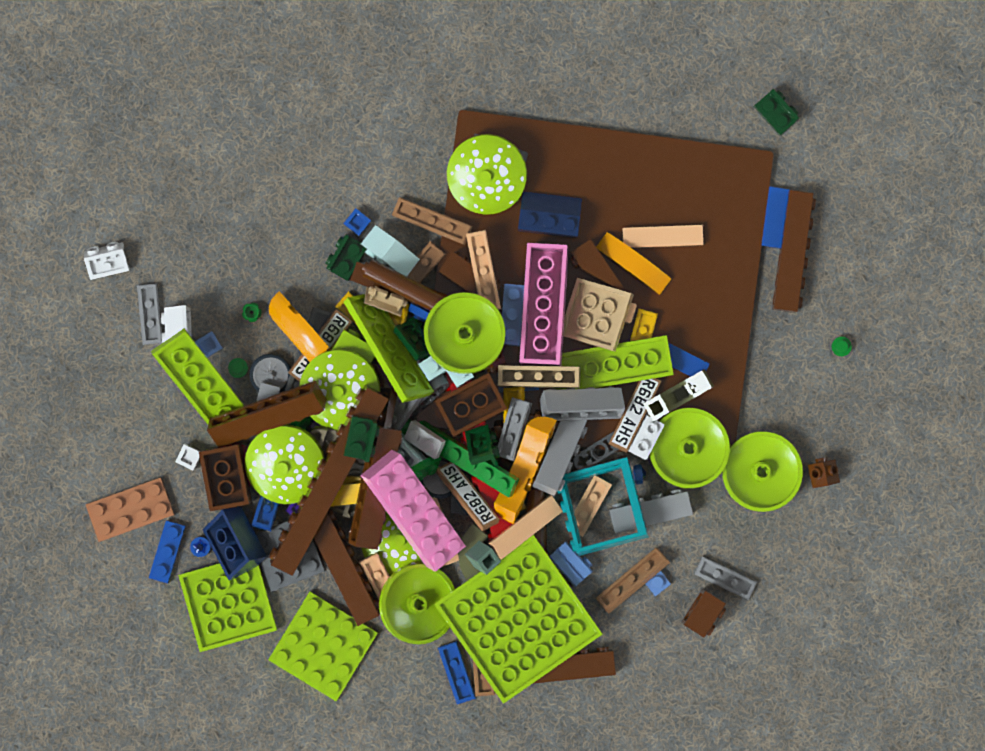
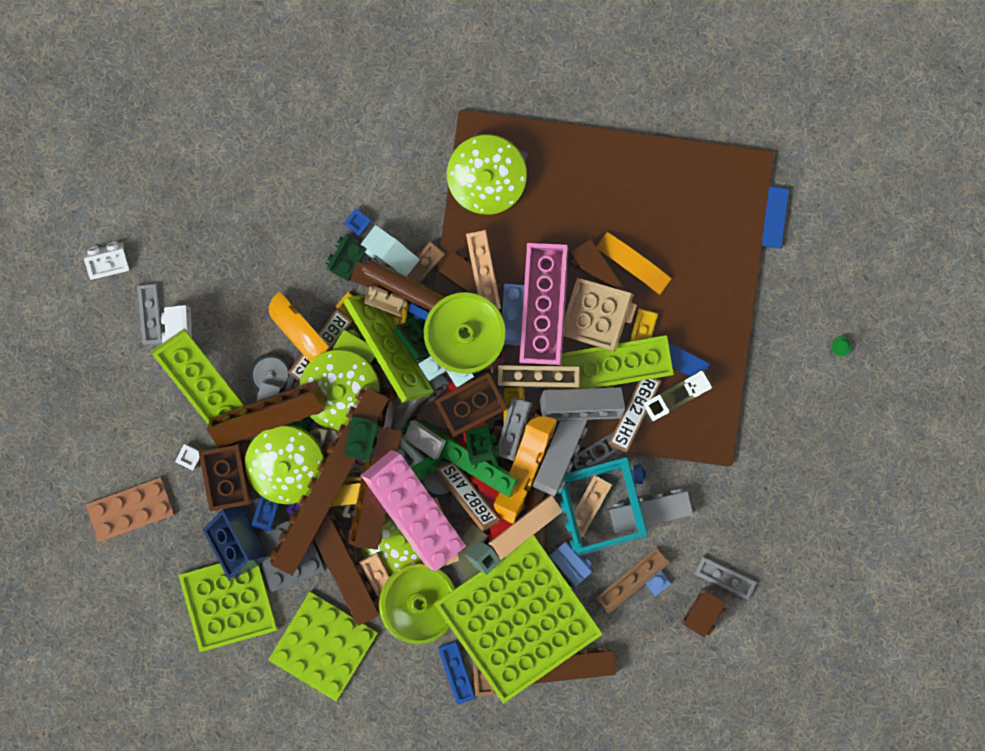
(167, 551): blue plate -> none
(200, 546): blue tile -> none
(209, 344): medium blue plate -> none
(238, 368): green plate -> none
(251, 317): green plate -> none
(431, 220): medium nougat tile -> none
(550, 214): dark blue slope -> none
(646, 437): white bracket -> none
(663, 236): light nougat tile -> none
(690, 448): lime dish -> none
(762, 471): lime dish -> none
(776, 111): dark green bracket -> none
(792, 252): reddish brown brick -> none
(823, 472): reddish brown brick -> none

